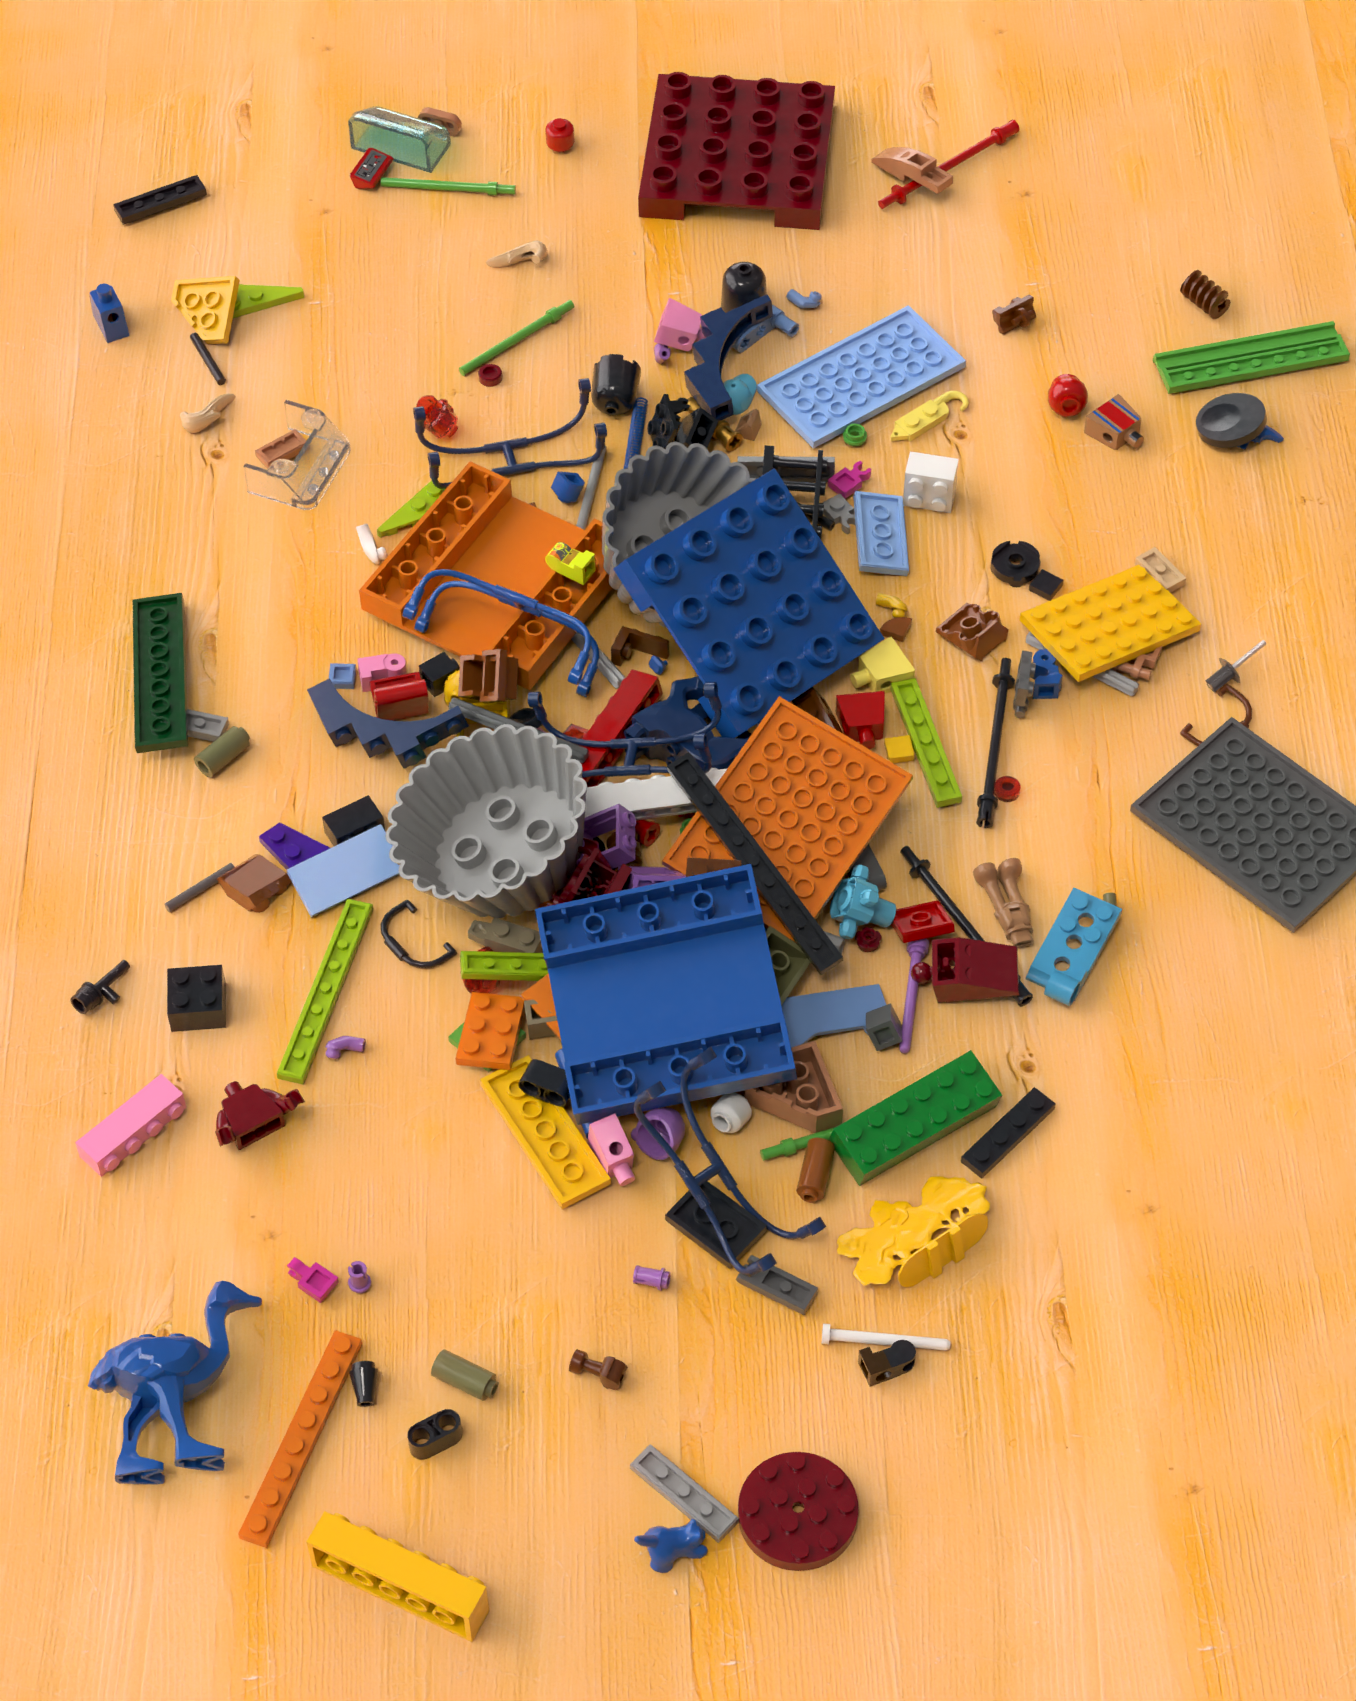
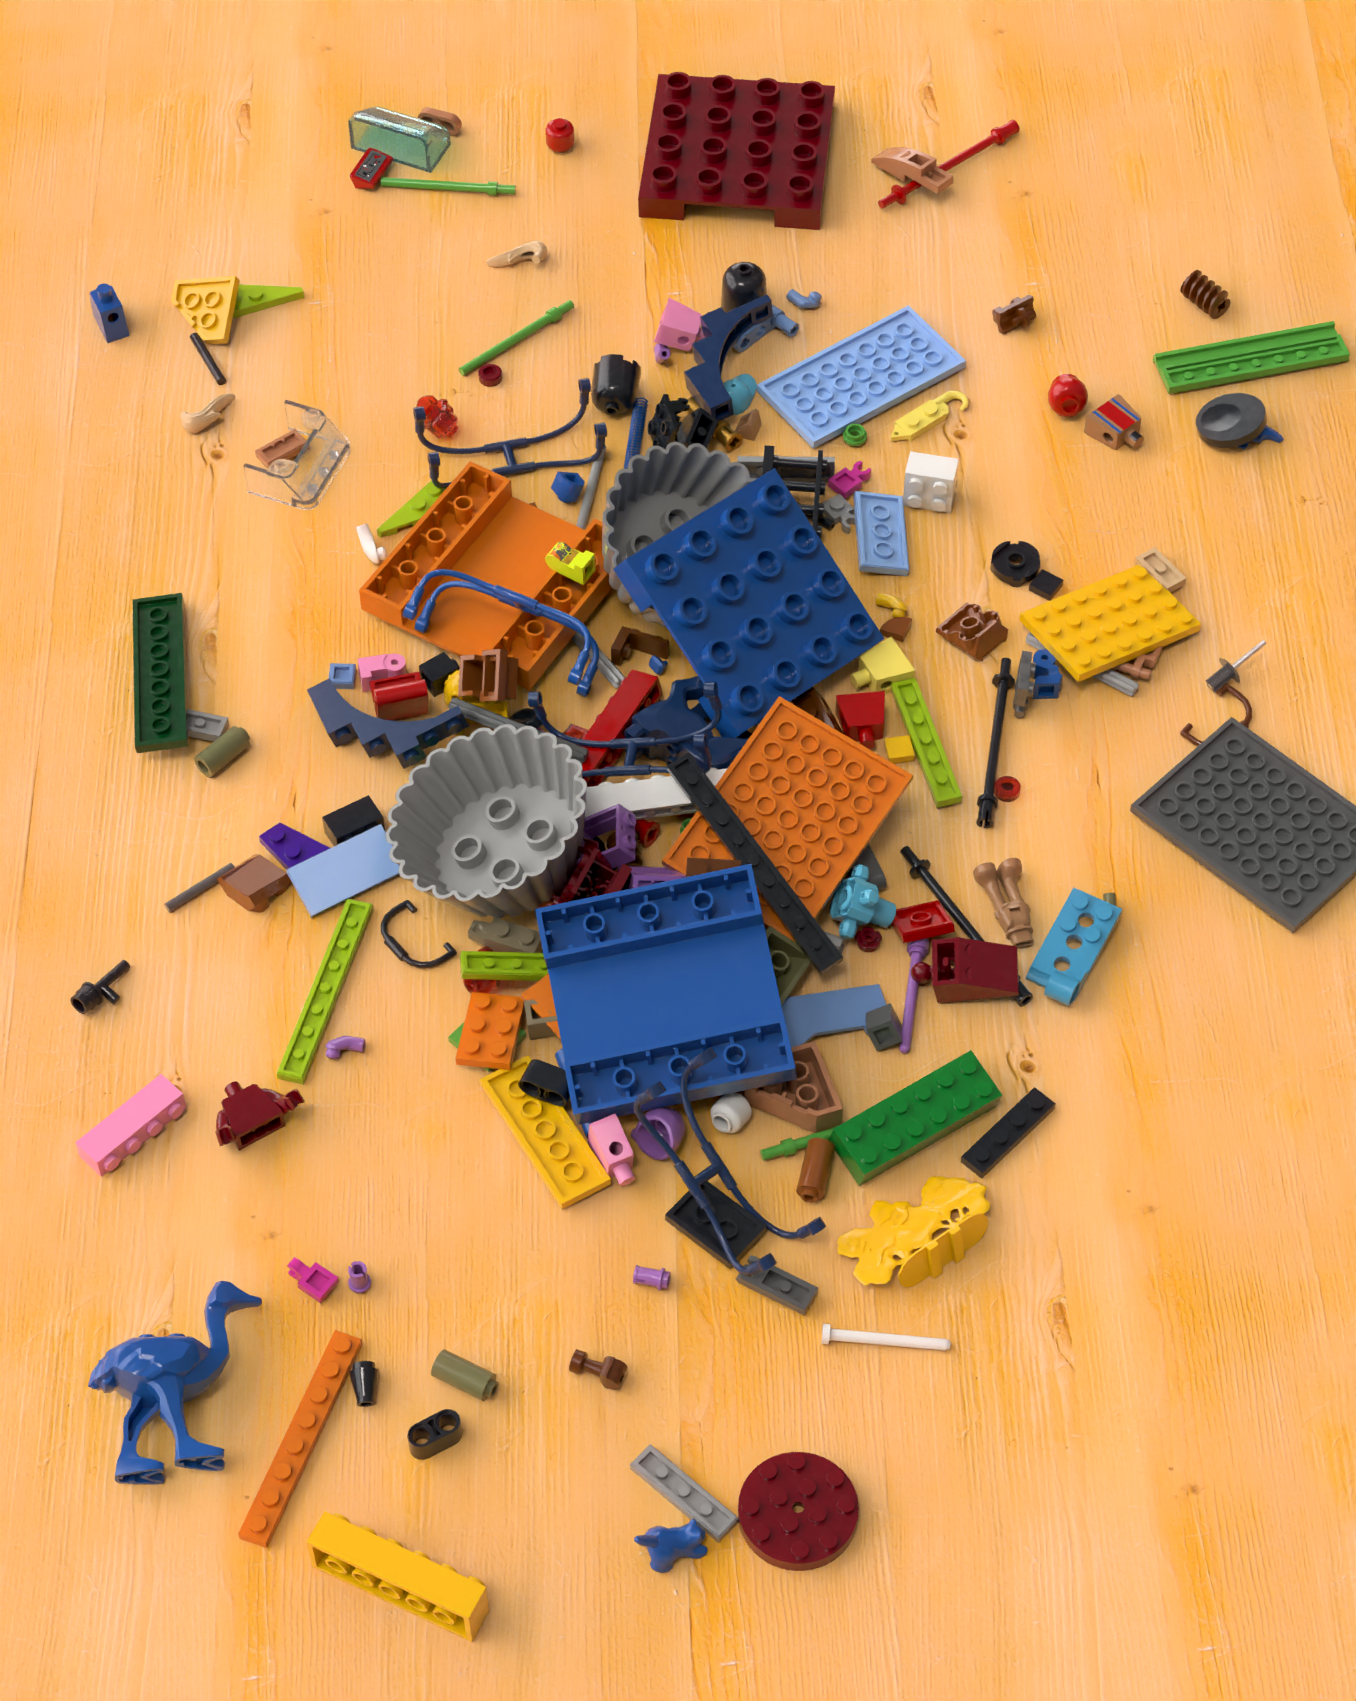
(159, 199): black plate -> none
(196, 998): black brick -> none
(887, 1363): leg -> none

